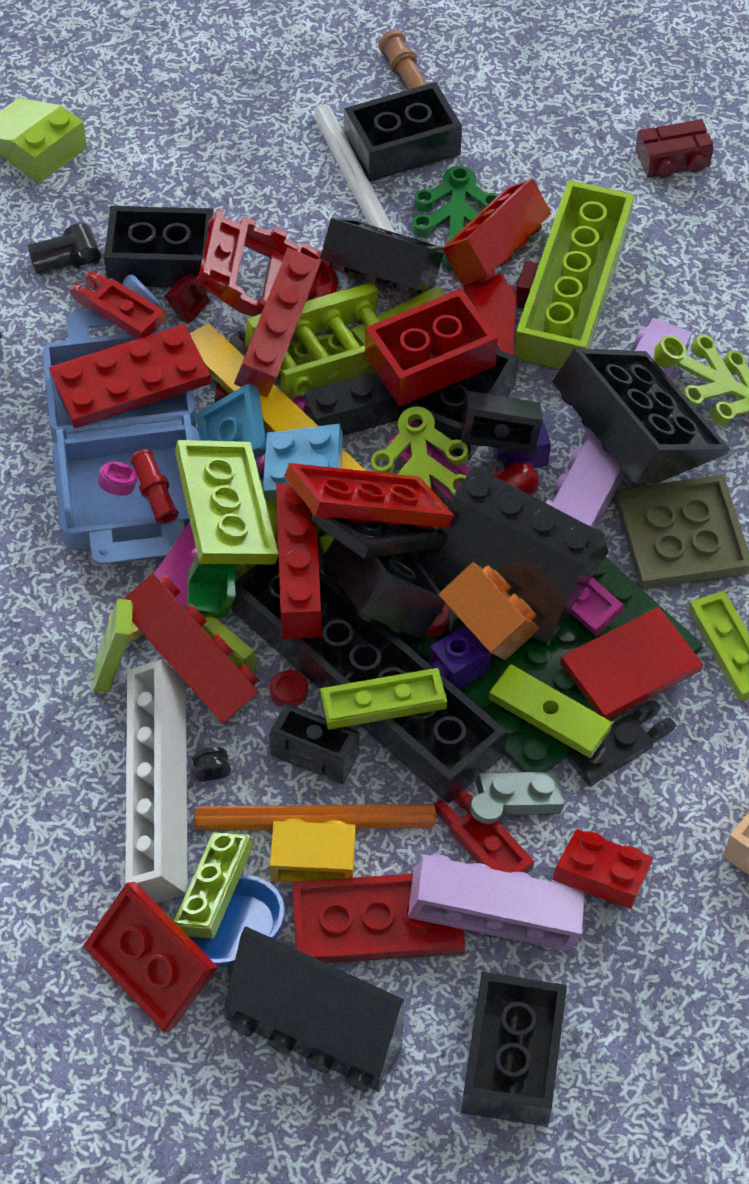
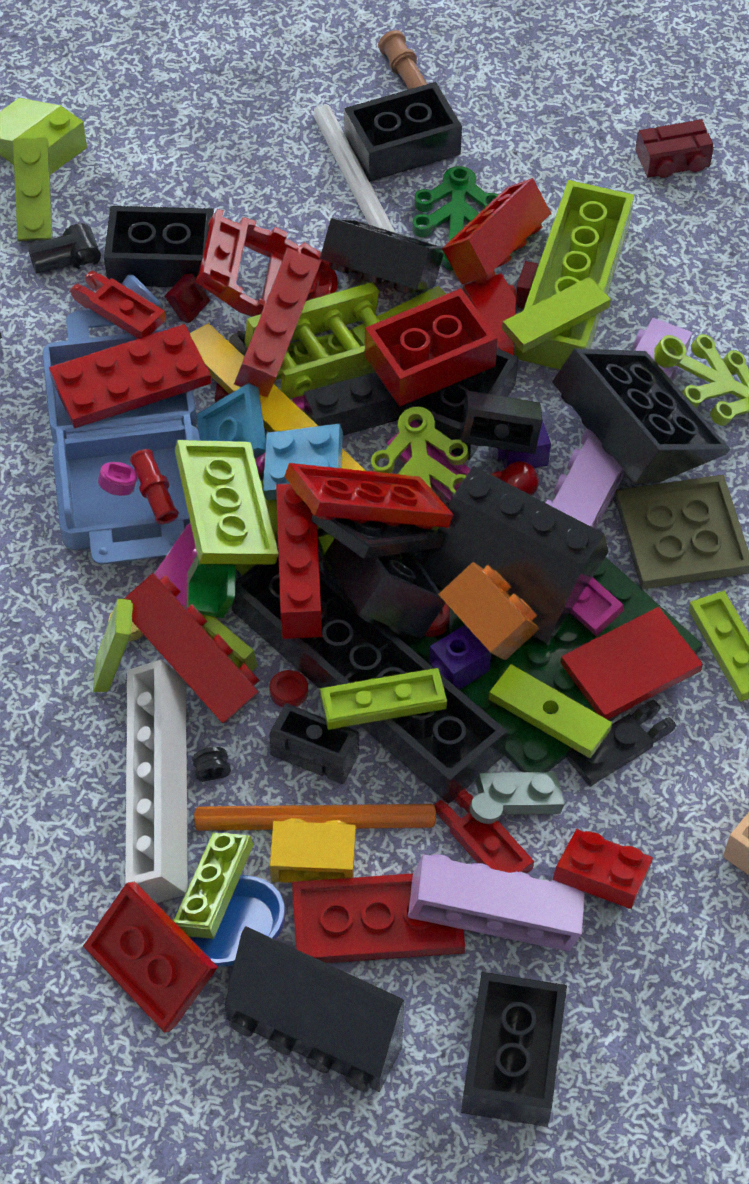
(32, 189): none -> lime plate
(556, 314): none -> lime tile

